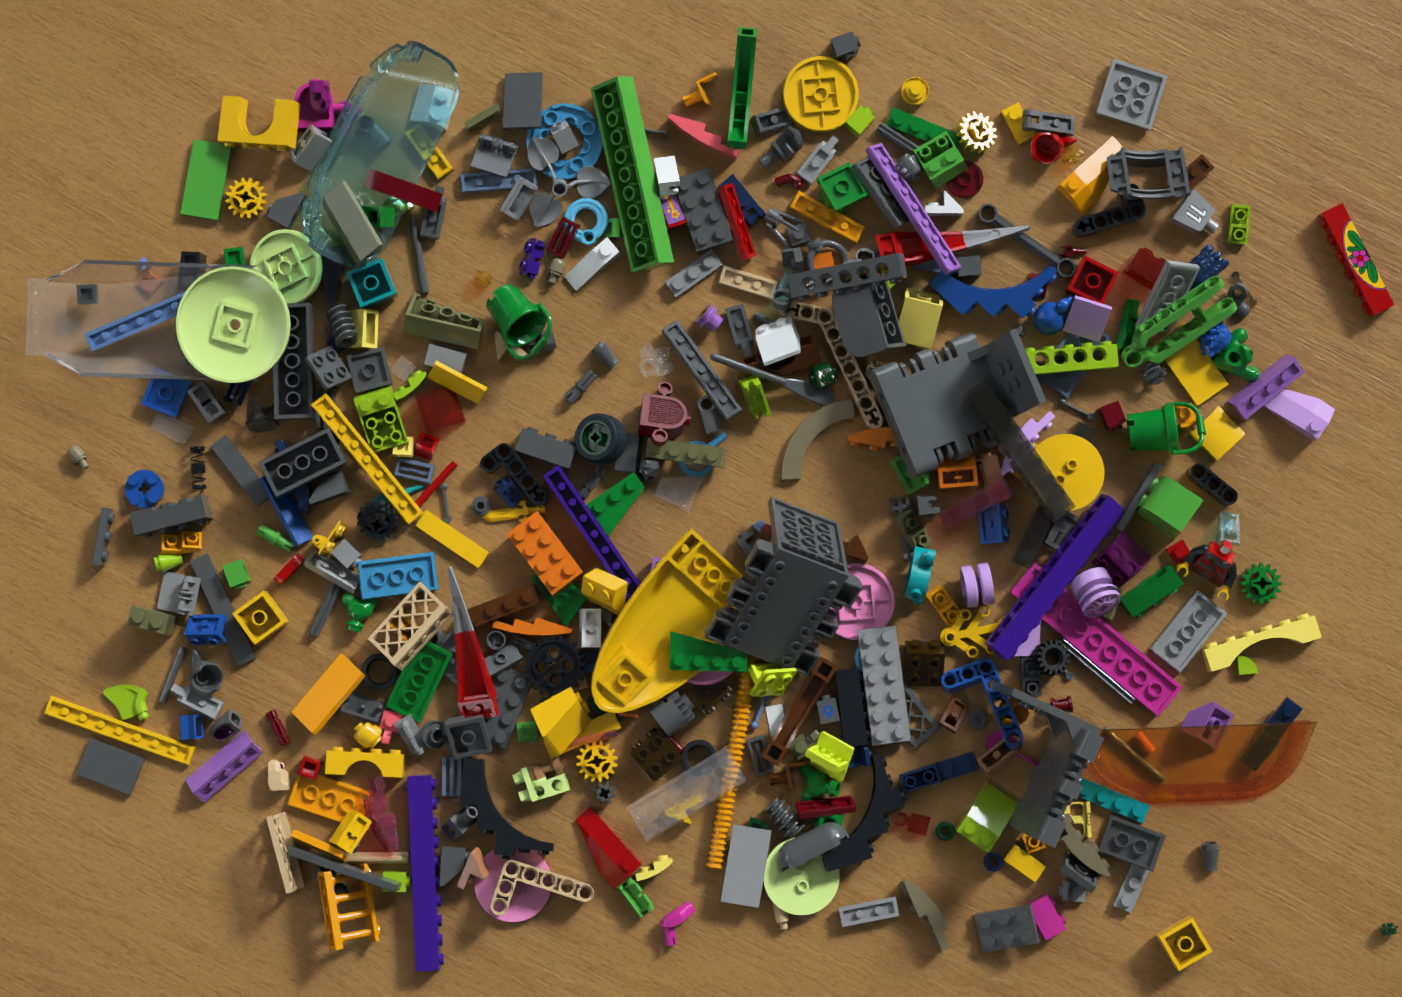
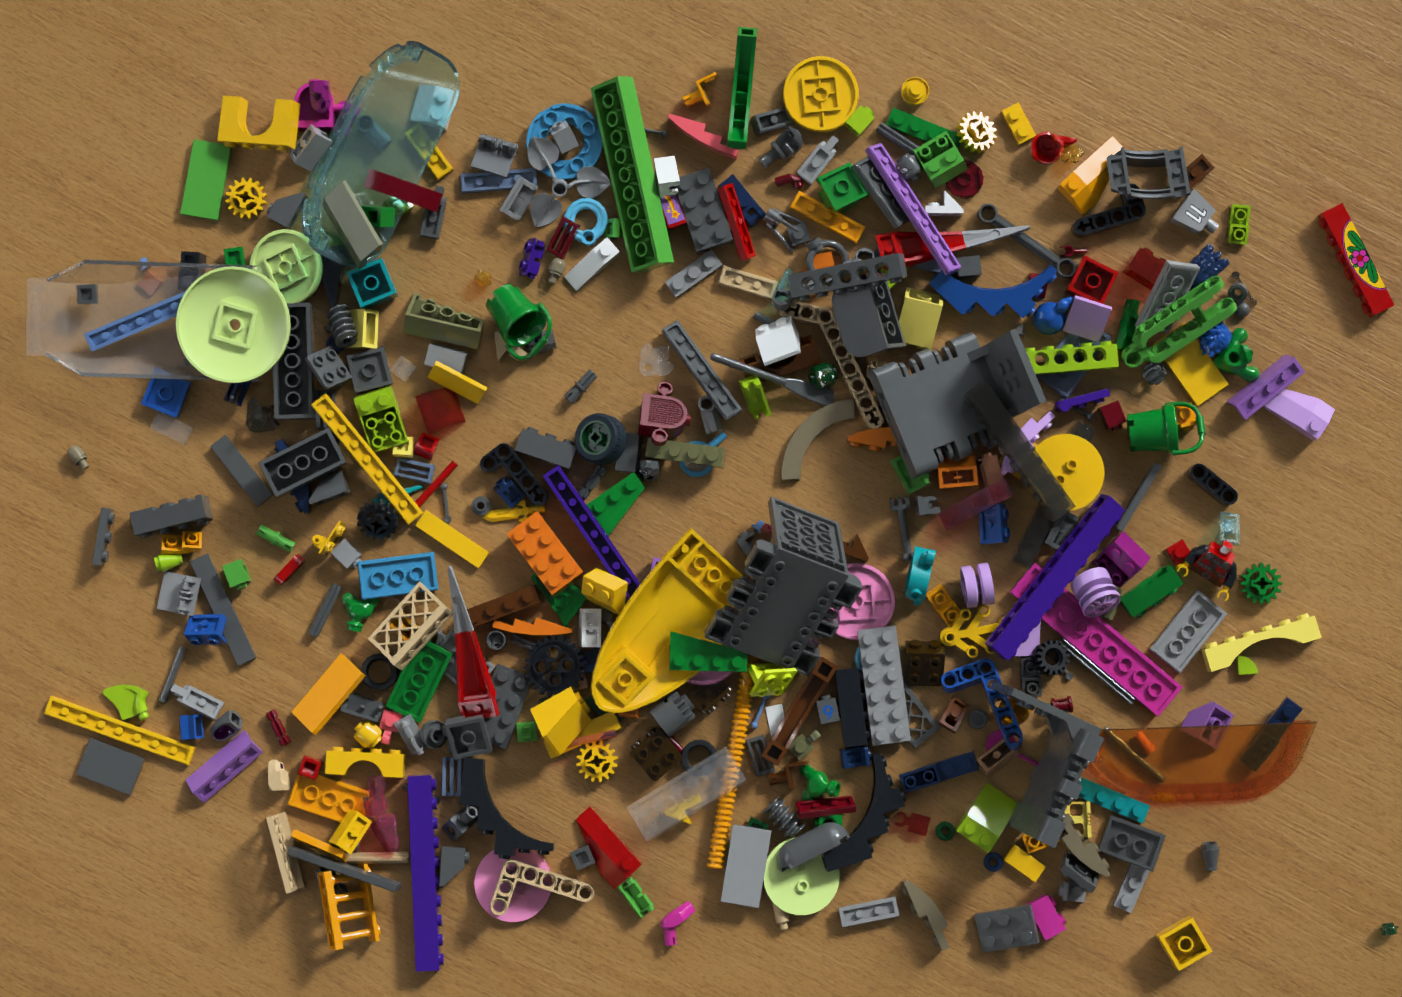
(152, 496): blue plate -> none
(152, 620): olive brick -> none
(198, 467): black piece -> none
(205, 675): dark grey hair -> none
(207, 402): dark grey brick -> none
(260, 617): yellow brick -> none
(289, 515): blue tile -> none
(332, 571): light grey plate -> none
(400, 876): lime brick -> none
(416, 381): lime slope -> none
(419, 255): dark grey bar -> none
(474, 868): nougat slope -> none
(482, 117): olive tile -> none
(503, 659): dark grey plate -> none
(523, 101): dark grey tile -> none
(536, 782): yellowish green hips -> none
(582, 857): none -> dark grey plate
(603, 798): dark grey gear -> none
(604, 354): dark grey cone -> none
(659, 865): light yellow slope -> none
(679, 490): clear wing -> none
(709, 318): medium lavender piece -> none
(740, 328): dark grey hinge -> none
(793, 258): dark grey bracket -> none
(830, 756): neon yellow bracket -> none
(845, 46): dark grey brick -> none
(912, 531): olive slope -> none
(1048, 122): dark grey plate -> none
(1080, 401): none -> dark purple plate
(1131, 94): light grey plate -> none
(1168, 506): bright green brick -> none
(1220, 435): yellow slope -> none

